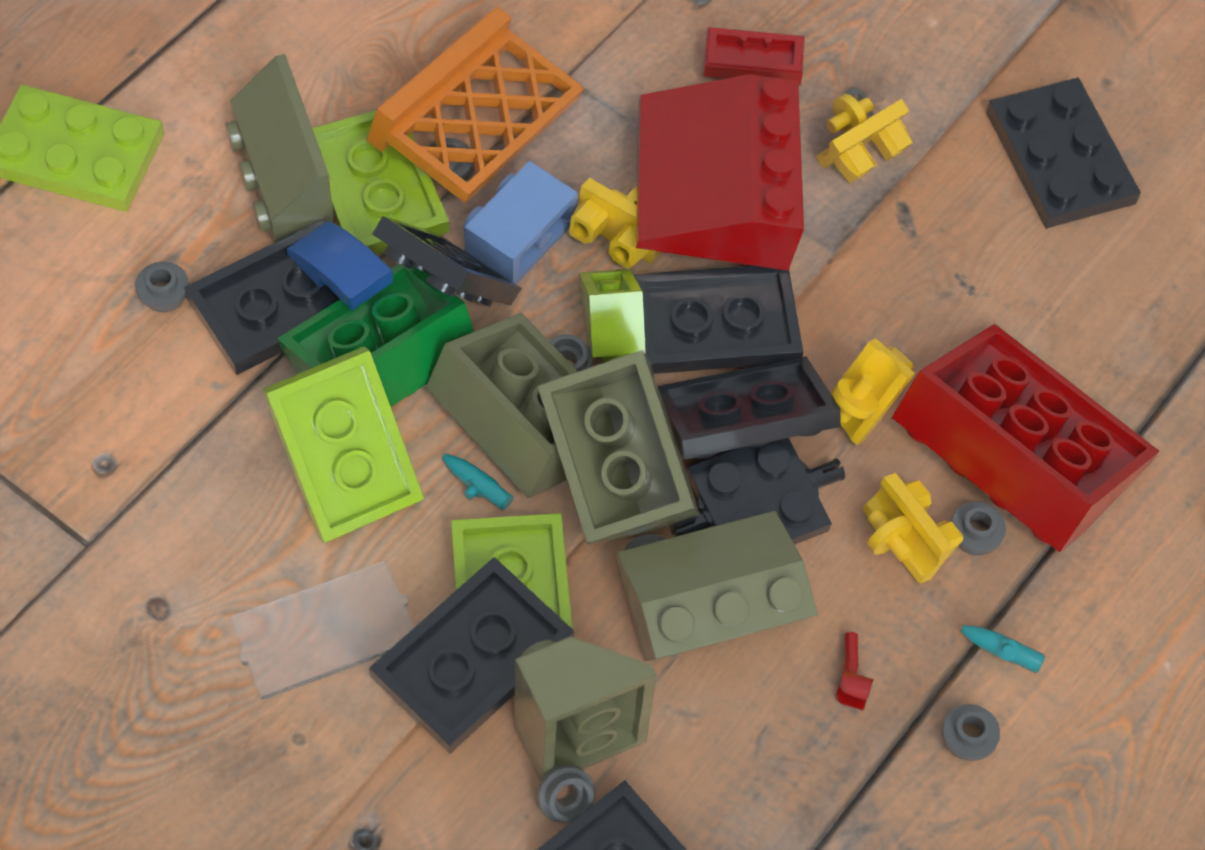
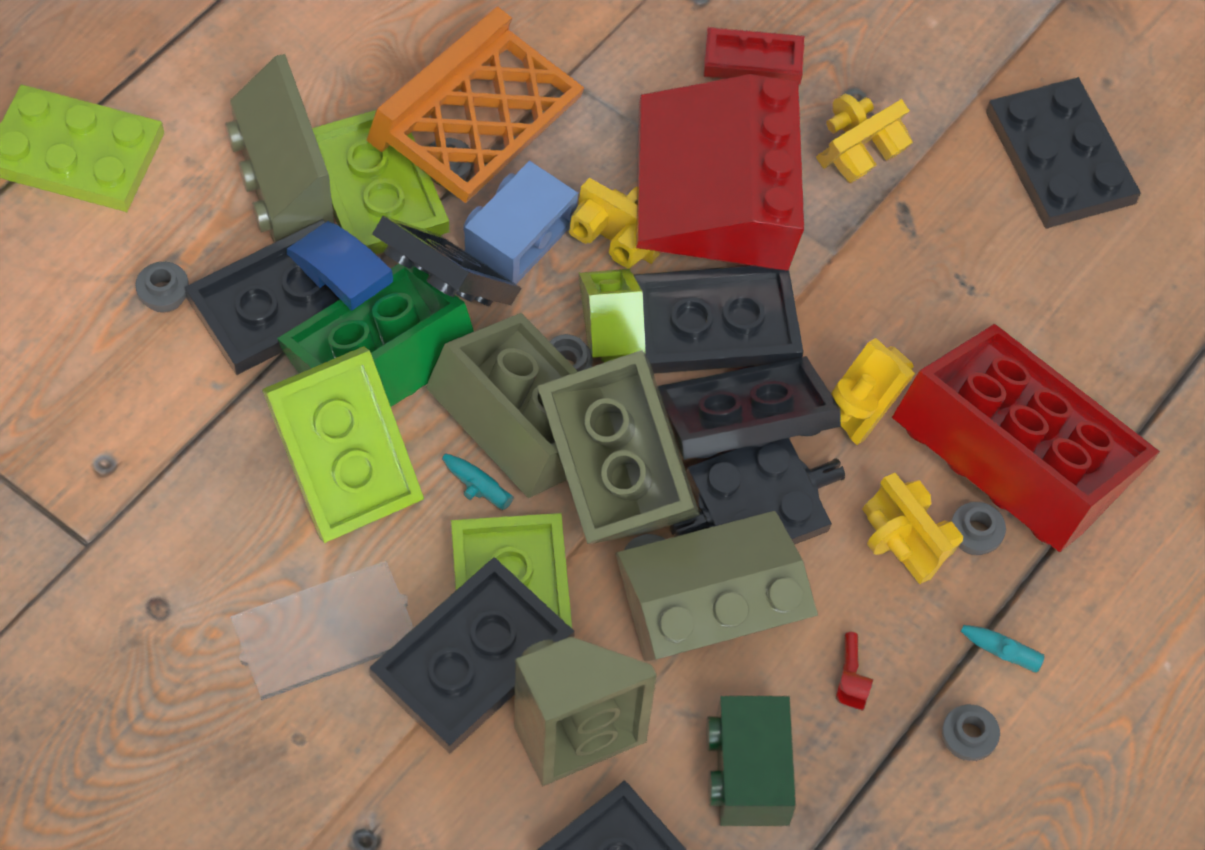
(575, 803): dark grey plate -> none
(753, 761): none -> dark green brick

